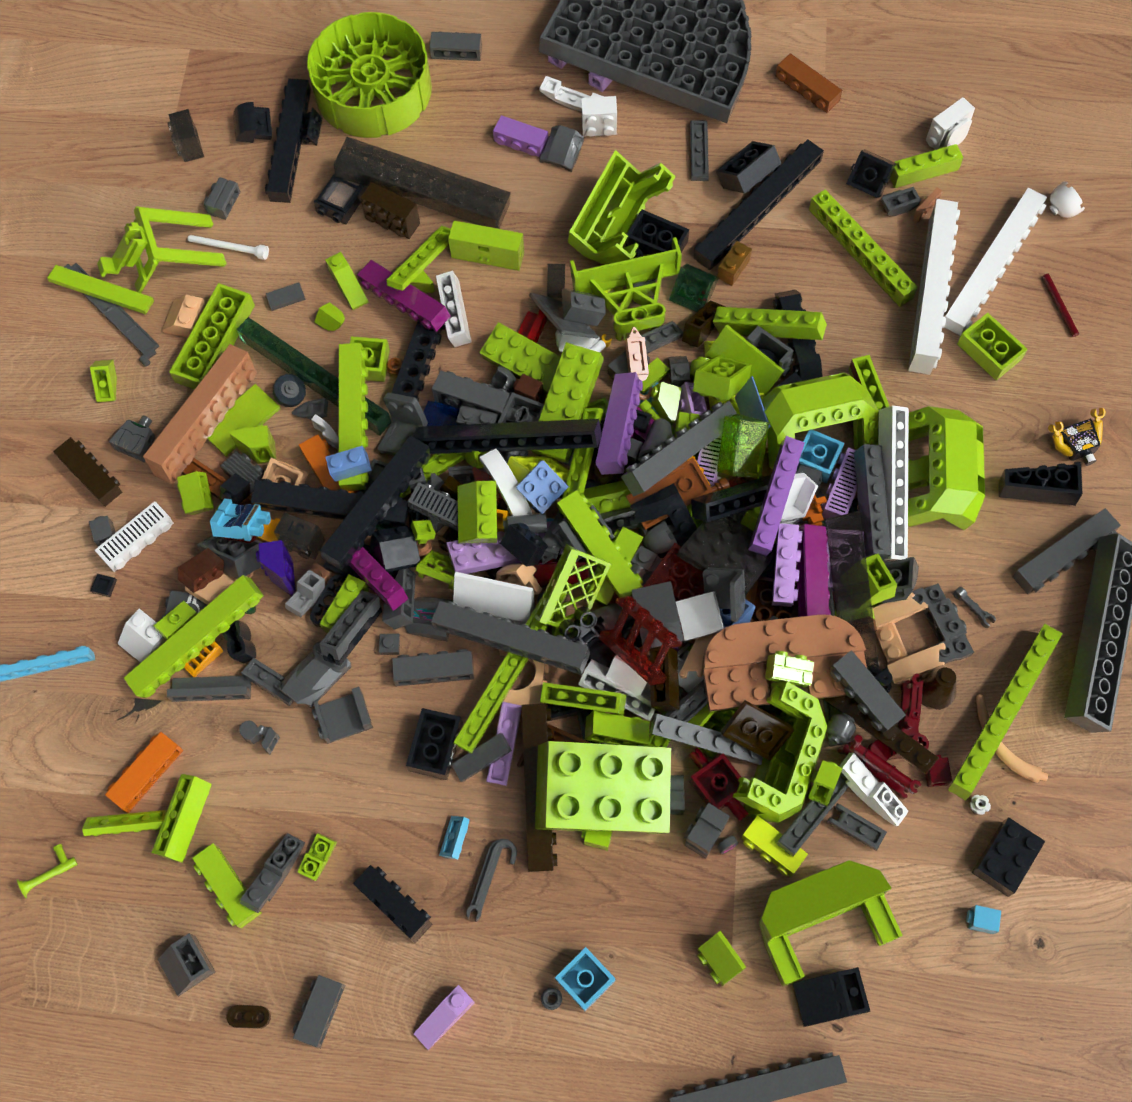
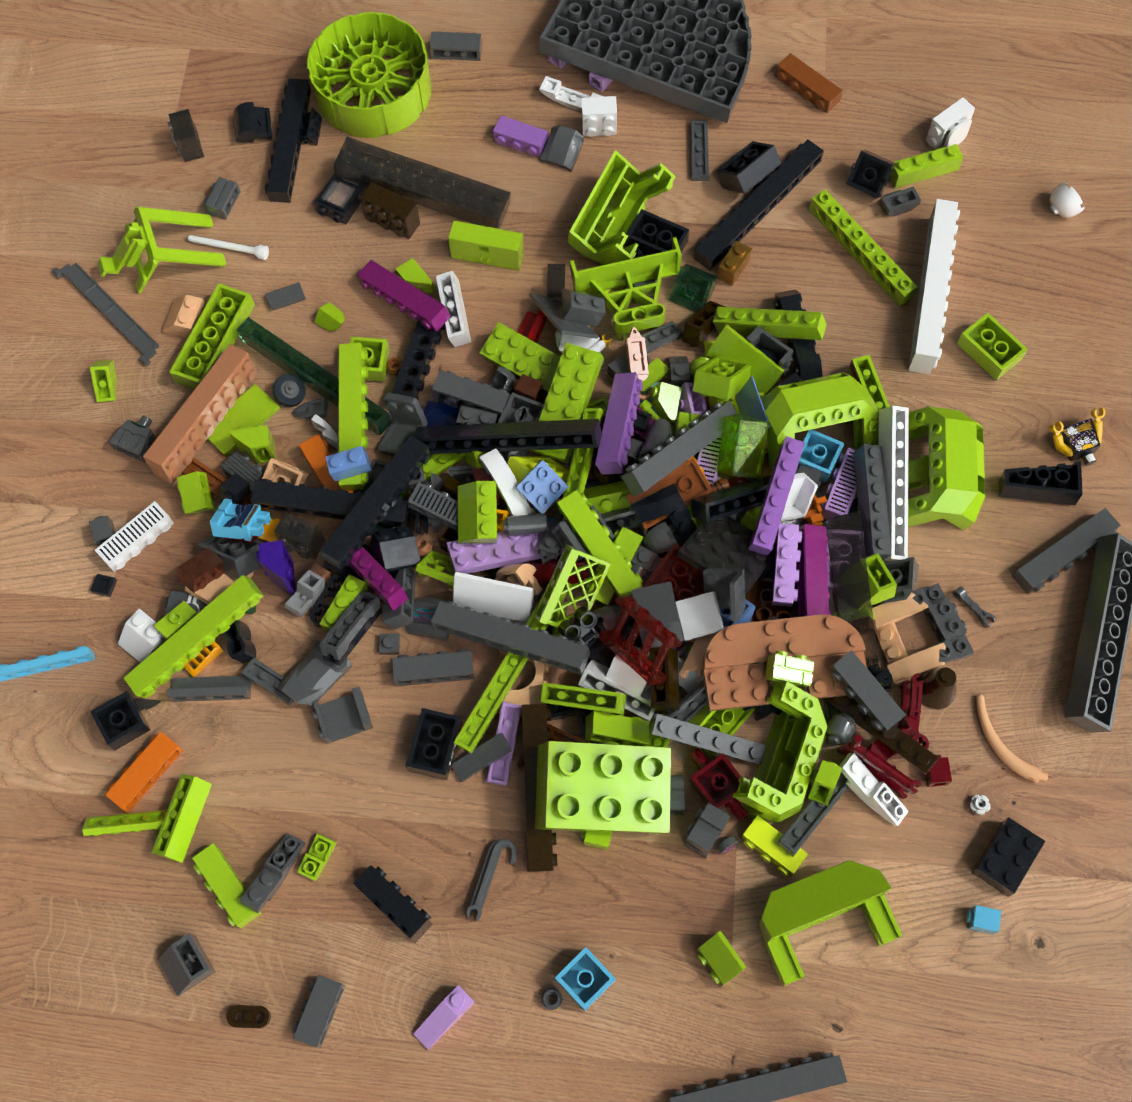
(65, 864): lime piece -> none
(88, 472): dark brown brick -> none
(100, 289): lime tile -> none
(120, 720): none -> black brick
(253, 734): dark grey leg -> none
(346, 280): lime slope -> none
(420, 259): lime plate -> none
(423, 531): lime tile -> none
(454, 837): medium azure plate -> none
(523, 544): black brick -> none
(757, 730): dark brown plate -> none
(831, 997): black slope -> none
(858, 827): dark grey hinge -> none
(926, 205): nougat plate -> none
(994, 261): white brick -> none
(1004, 712): lime brick -> none
(1060, 304): dark red bar -> none

